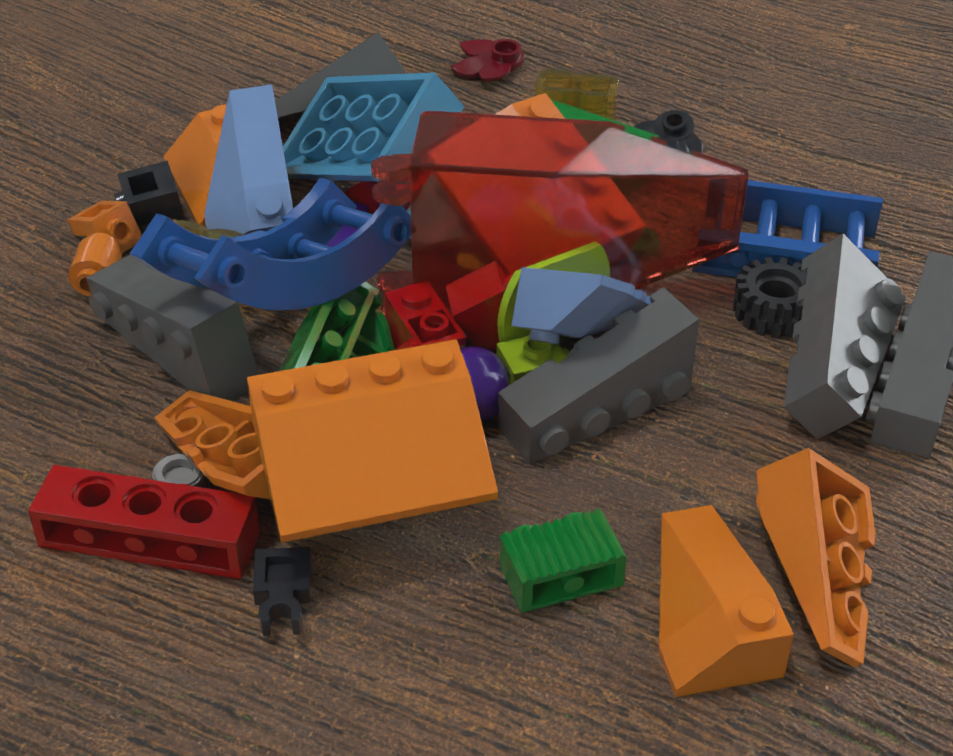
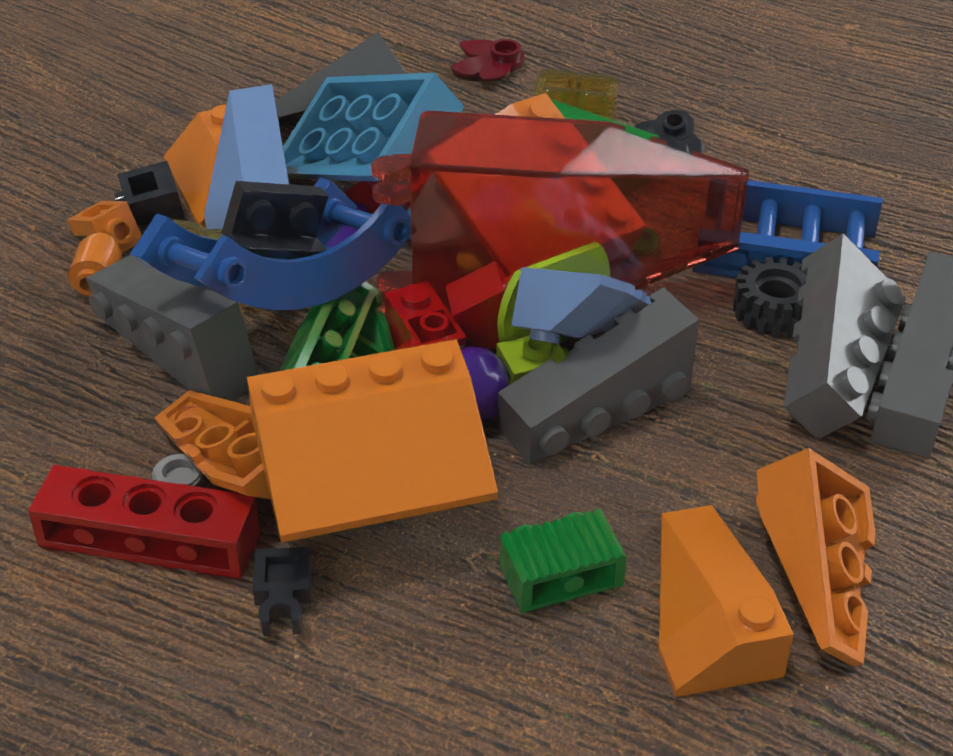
(276, 219): none -> black bracket

